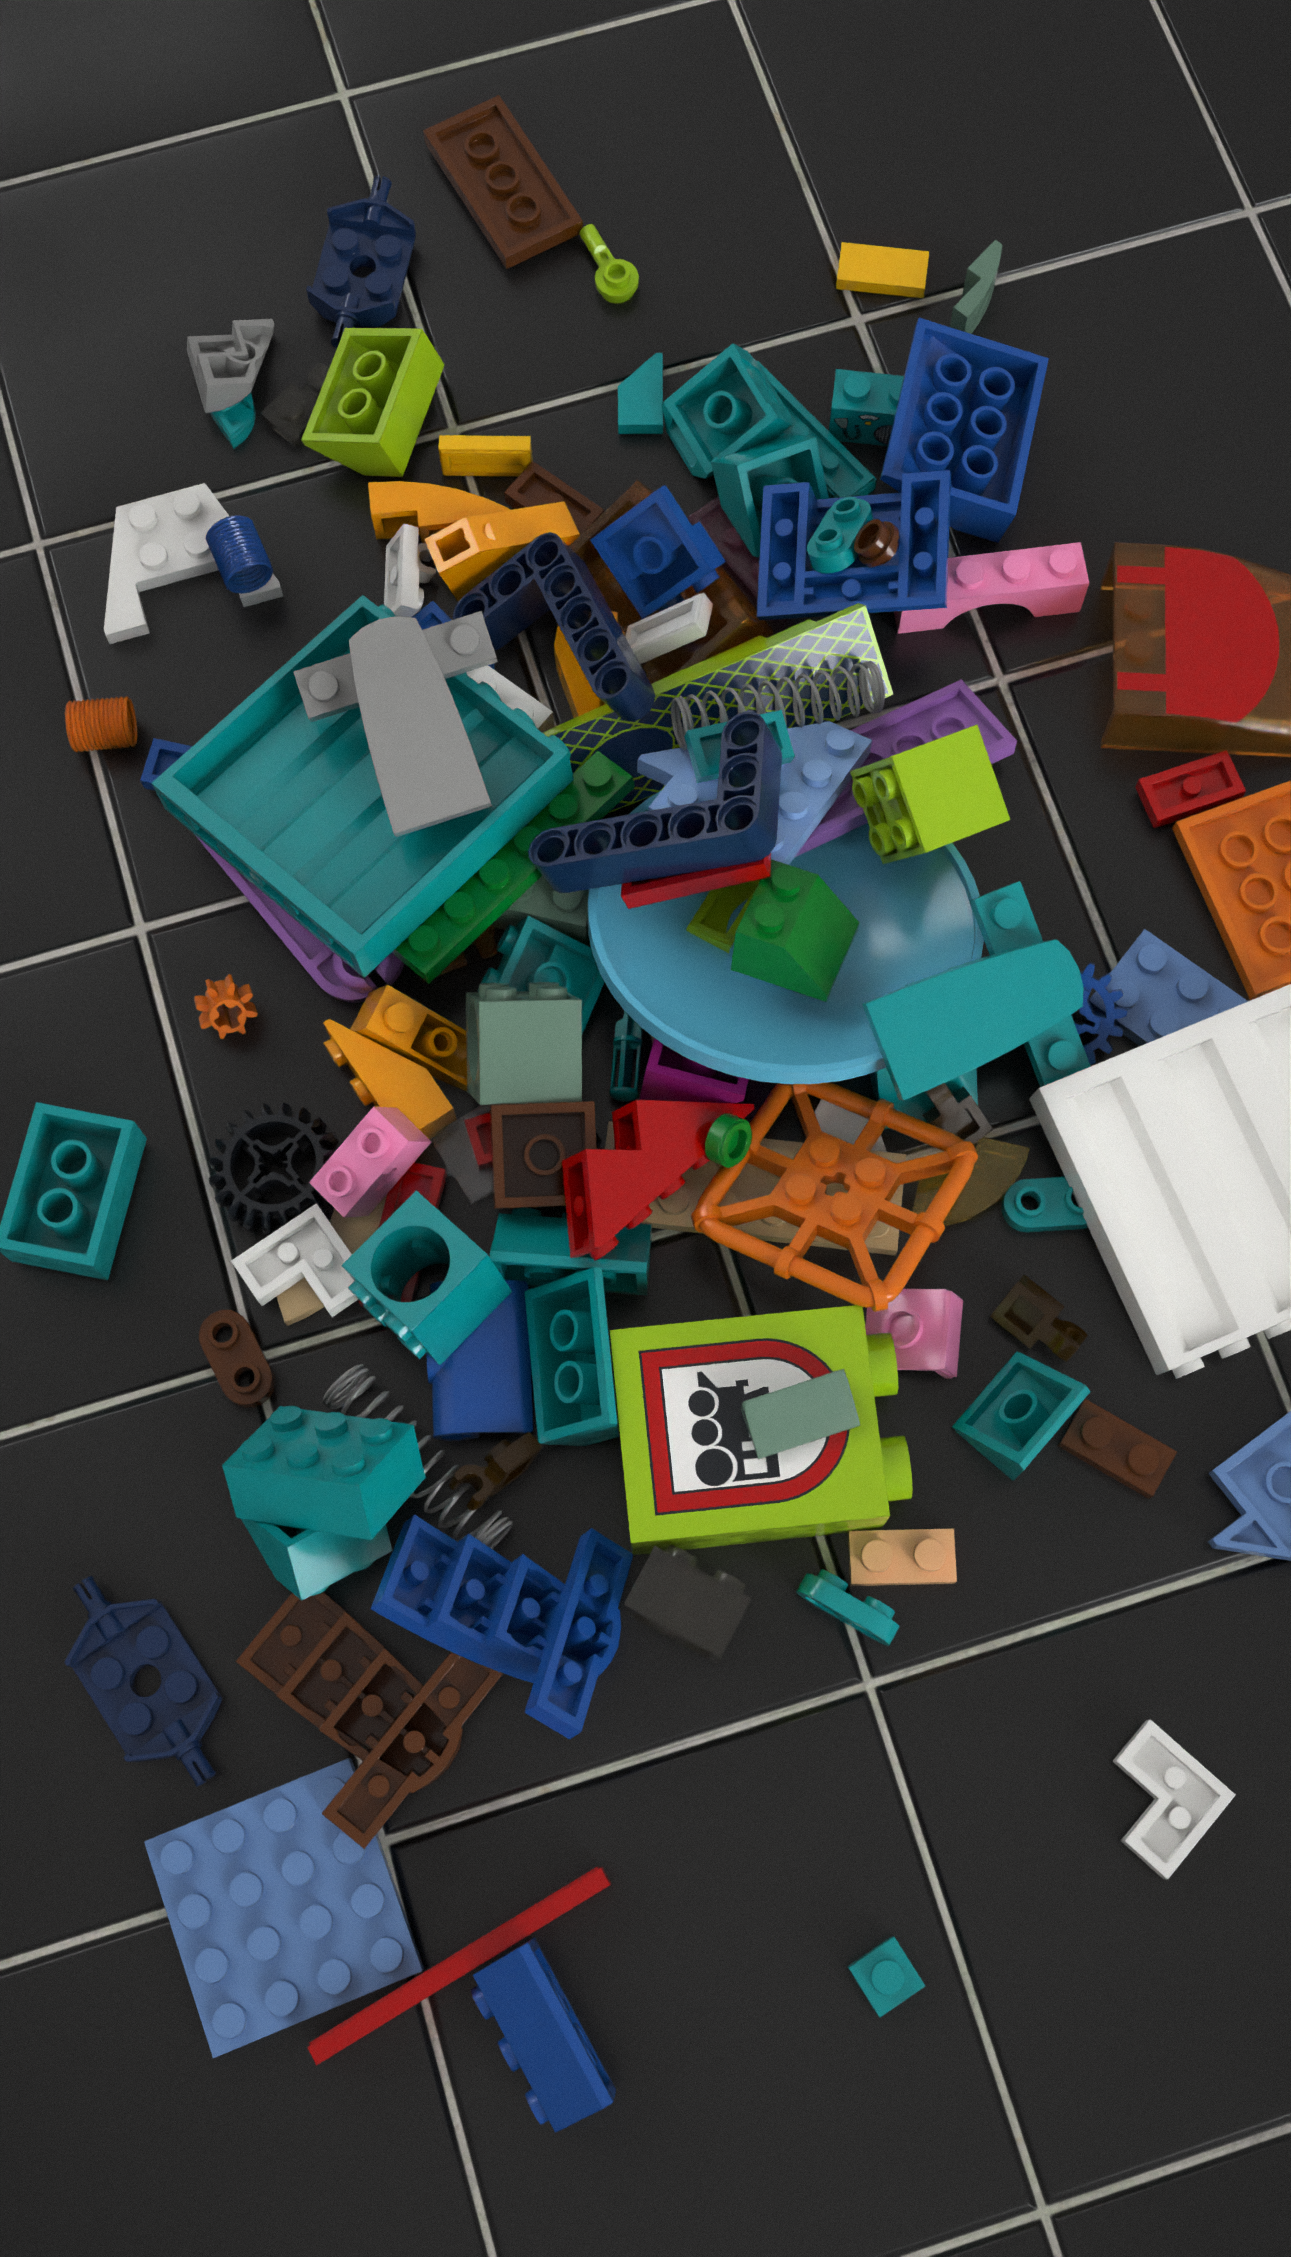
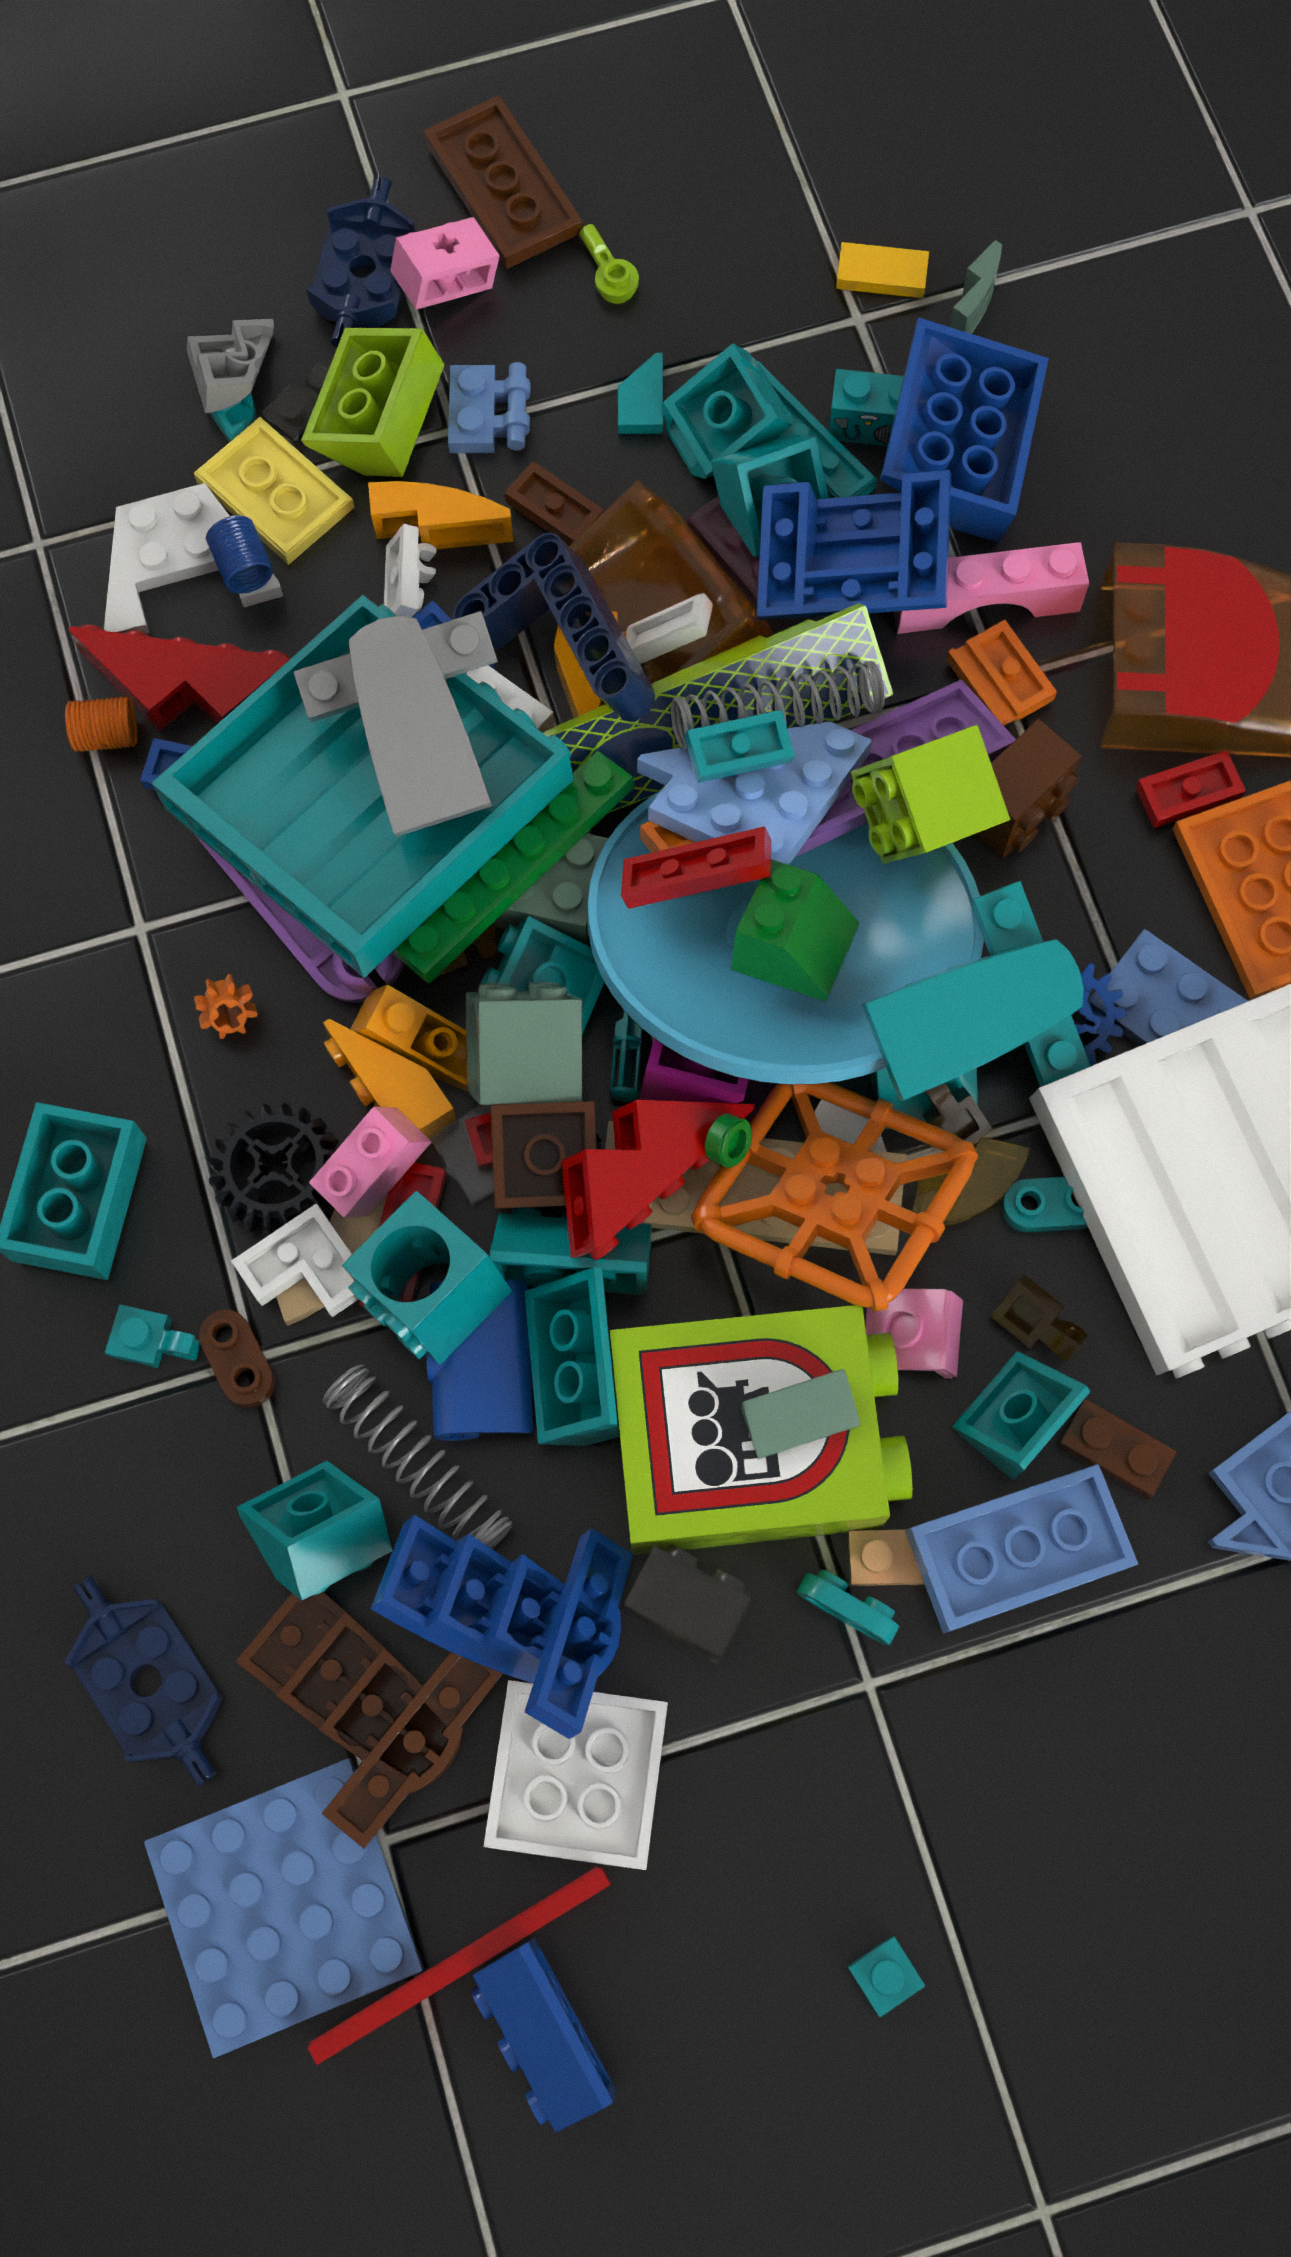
(146, 1335): none -> teal plate
(173, 674): none -> red slope
(276, 489): none -> light yellow tile
(324, 1472): teal brick -> none
(444, 263): none -> bright pink brick
(473, 405): none -> medium blue plate
(484, 455): yellow tile -> none
(484, 542): light orange slope -> none
(505, 1464): dark brown plate -> none
(580, 1794): none -> white plate
(658, 553): blue plate -> none
(681, 838): dark blue beam -> none
(714, 913): lime tile -> none
(833, 541): teal plate -> none
(876, 542): reddish brown plate -> none
(1002, 673): none -> orange plate
(1020, 1548): none -> medium blue plate
(1034, 784): none -> reddish brown brick
(1183, 1793): white plate -> none

